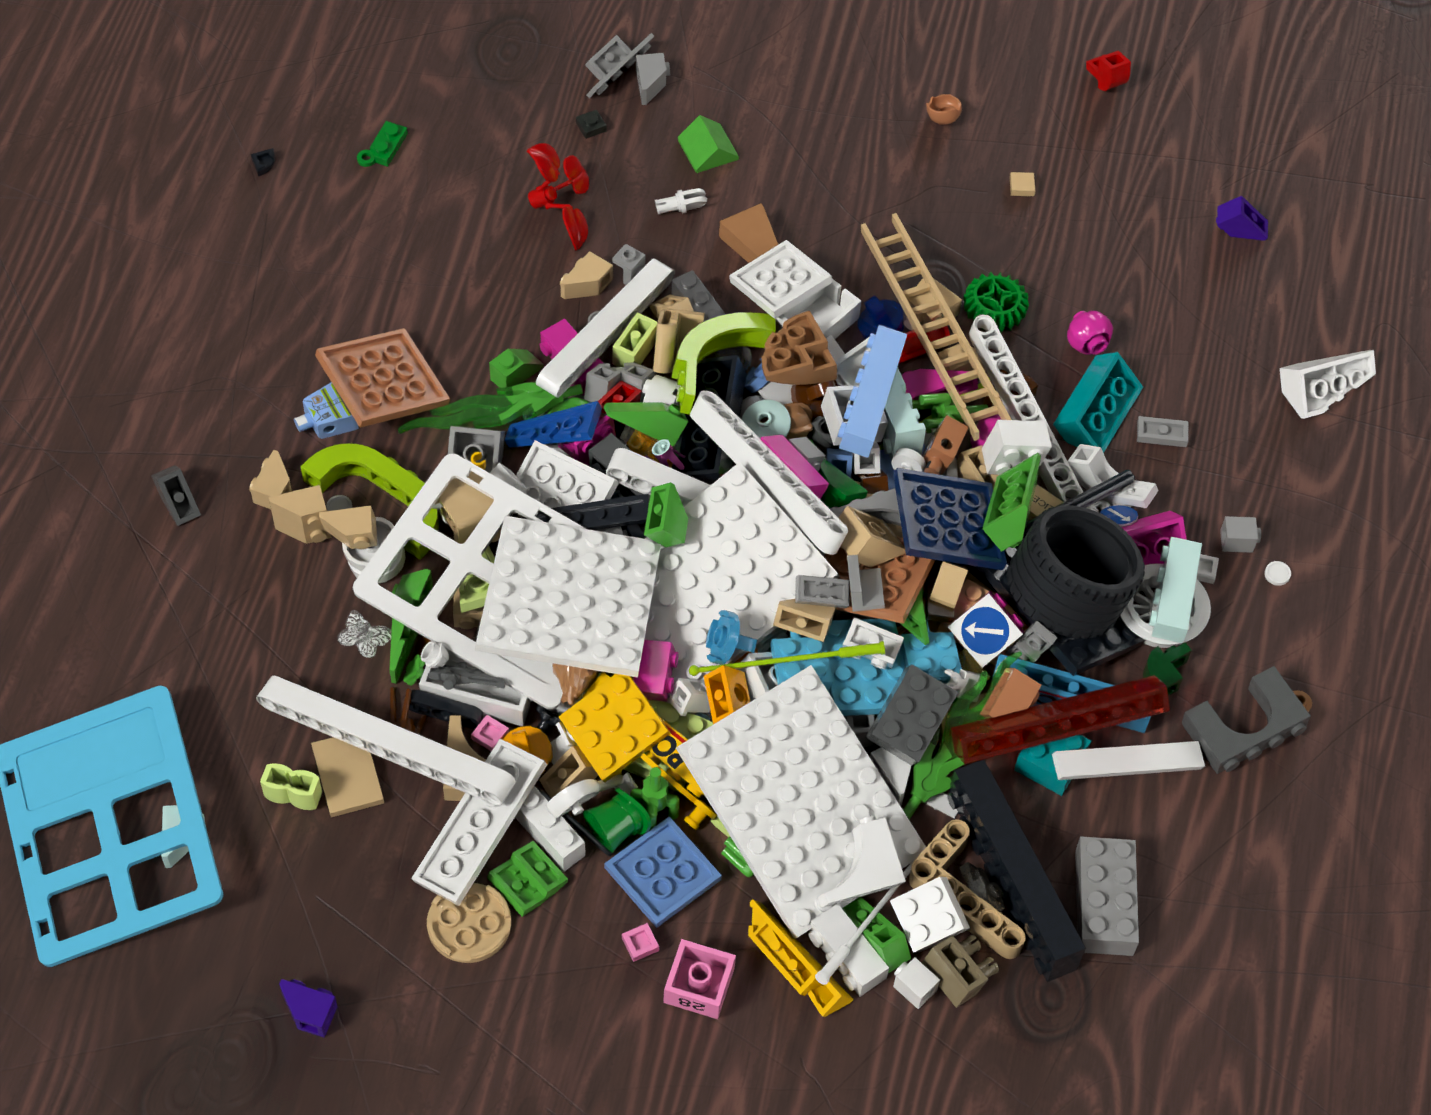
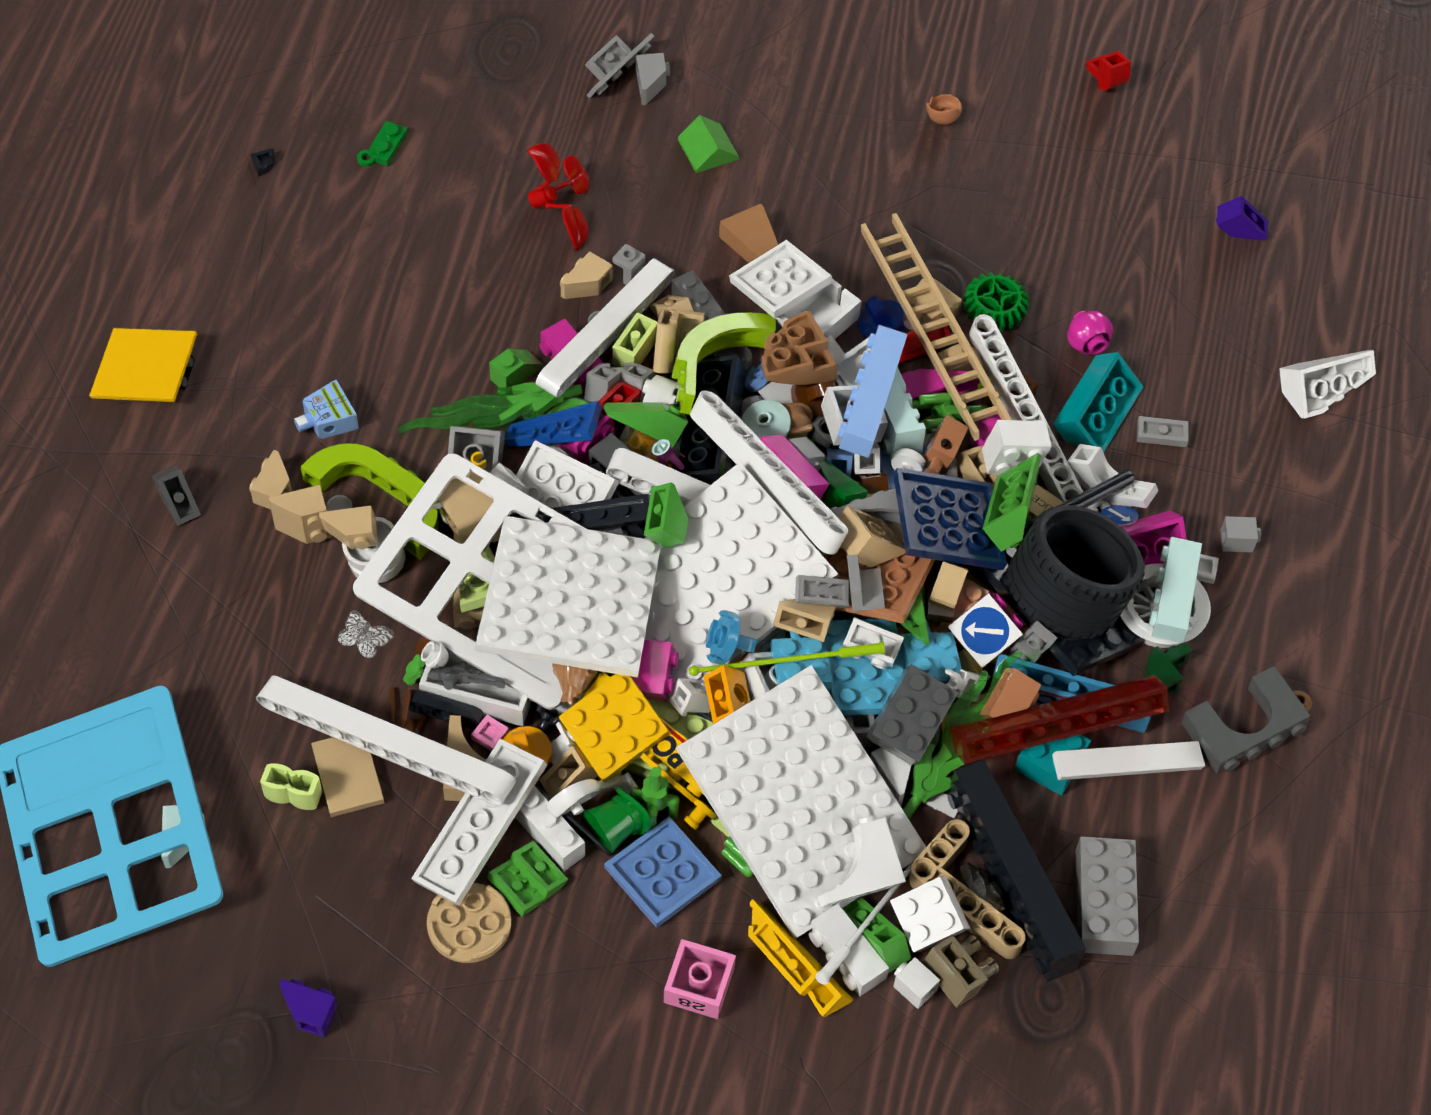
(145, 365): none -> yellow piece
(382, 377): nougat plate -> none
(414, 590): bright green wedge -> none
(591, 124): pearl dark grey plate -> none
(640, 942): bright pink plate -> none
(682, 201): white arm -> none
(1022, 184): tan tile -> none
(1277, 573): white piece -> none

